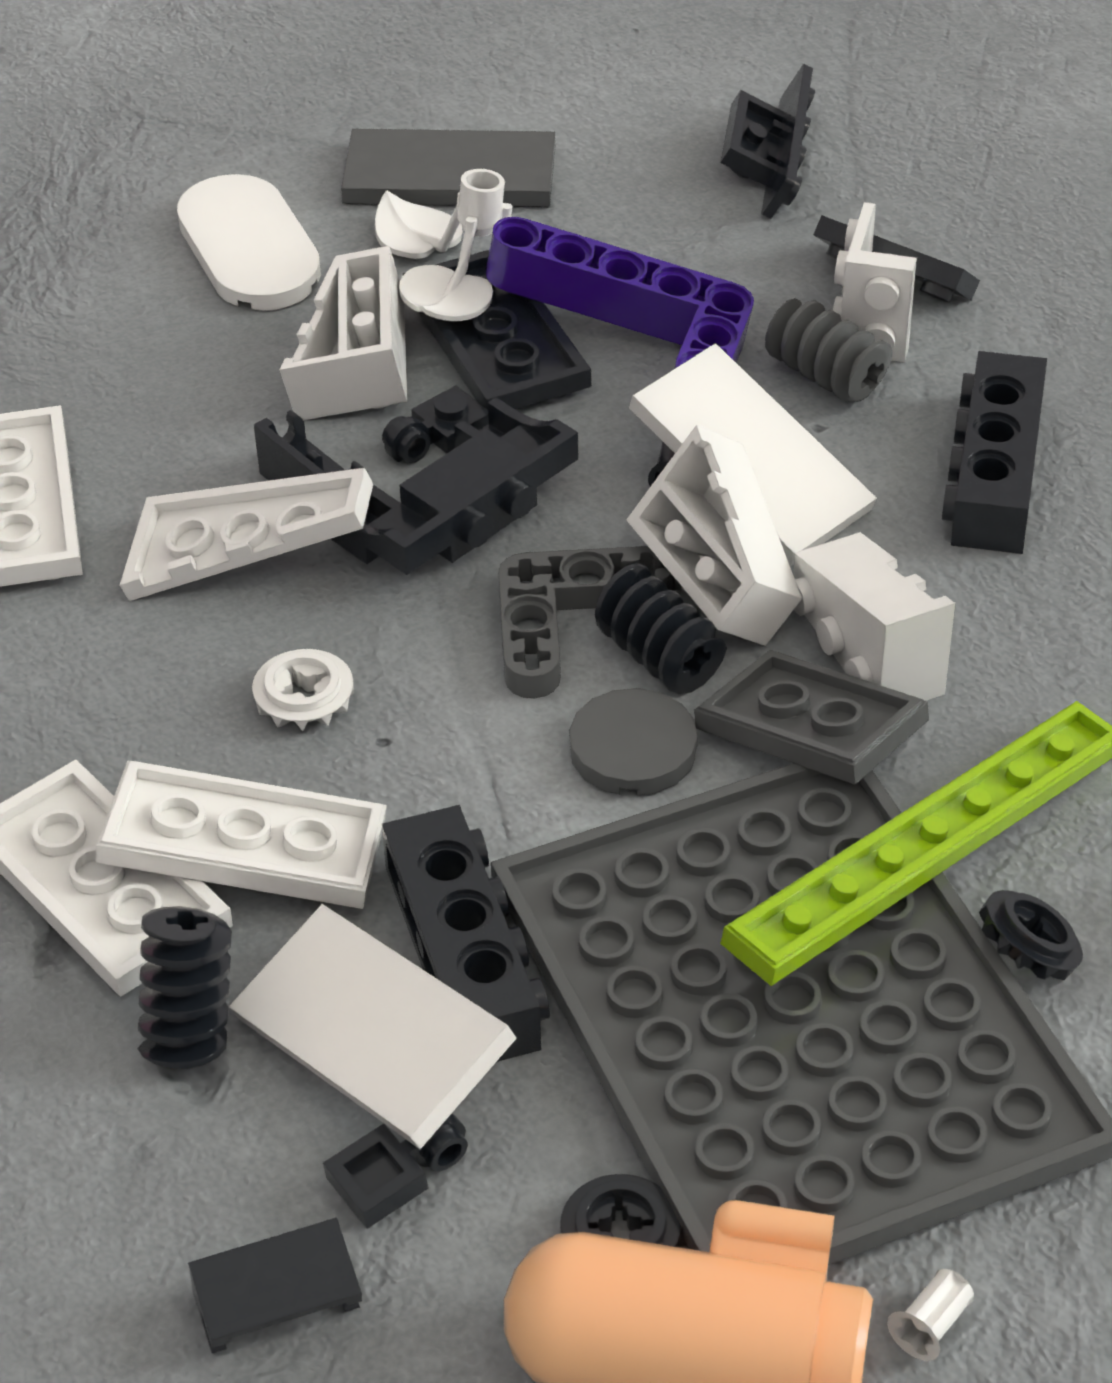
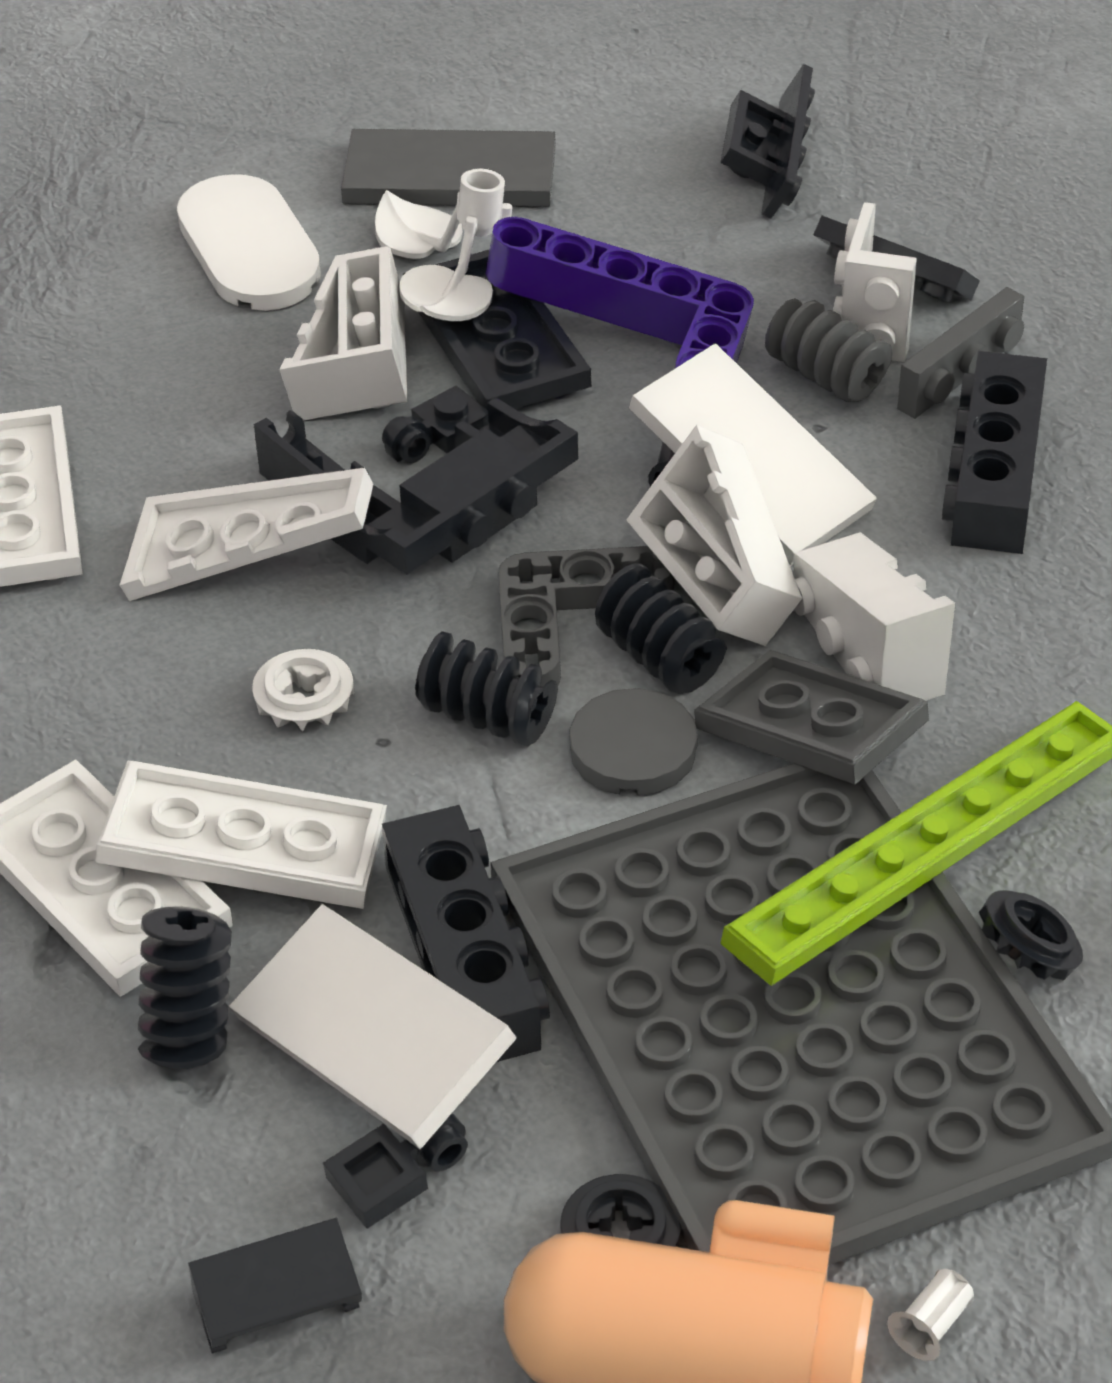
(482, 693): none -> black piece
(940, 365): none -> dark grey plate

